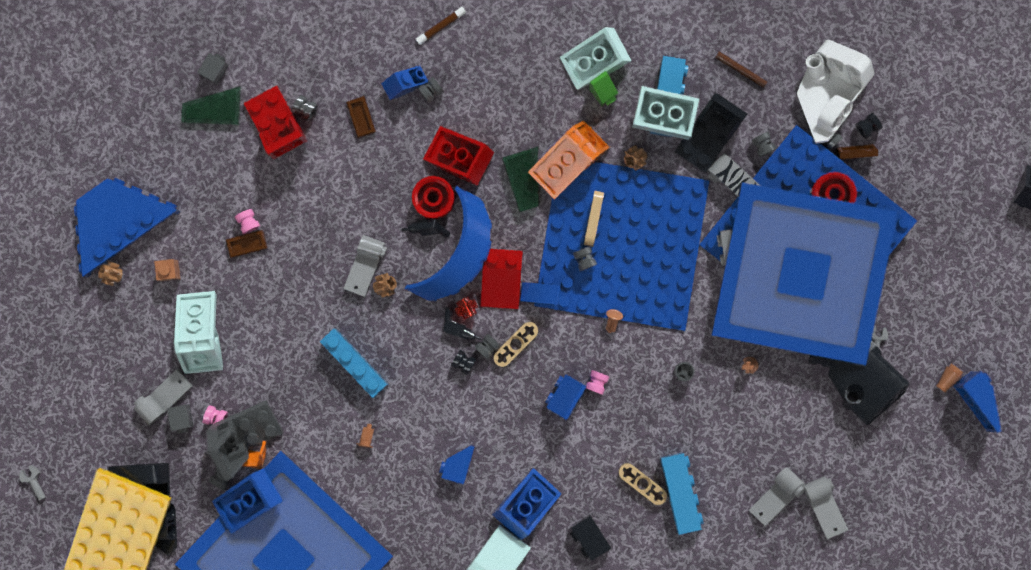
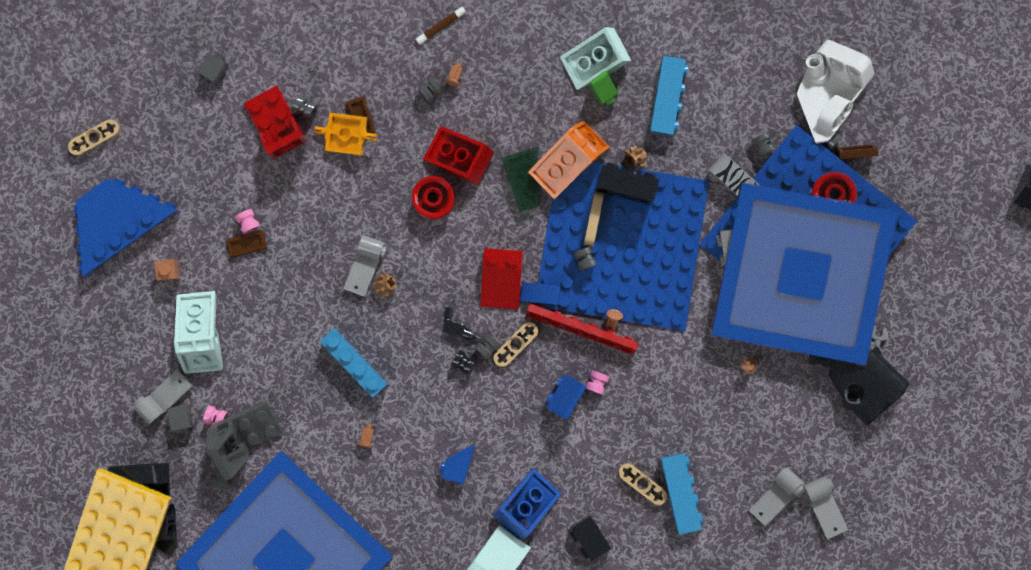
(33, 481): light grey bar -> none
(79, 139): none -> tan beam
(110, 273): medium nougat gear -> none
(214, 109): clear green wing -> none
(247, 500): blue slope -> none
(256, 459): orange bracket -> none
(345, 133): none -> light orange plate
(404, 82): blue slope -> none
(427, 227): black piece -> none
(454, 75): none -> nougat piece
(466, 308): clear red gear -> none
(468, 256): blue windscreen -> none
(587, 331): none -> red plate
(627, 184): none -> black brick
(665, 113): light aqua brick -> none
(686, 373): dark grey wheel -> none
(711, 132): black bracket -> none
(740, 69): reddish brown bar -> none
(869, 125): black wheel -> none
(949, 377): nougat cone -> none
(980, 398): blue slope -> none

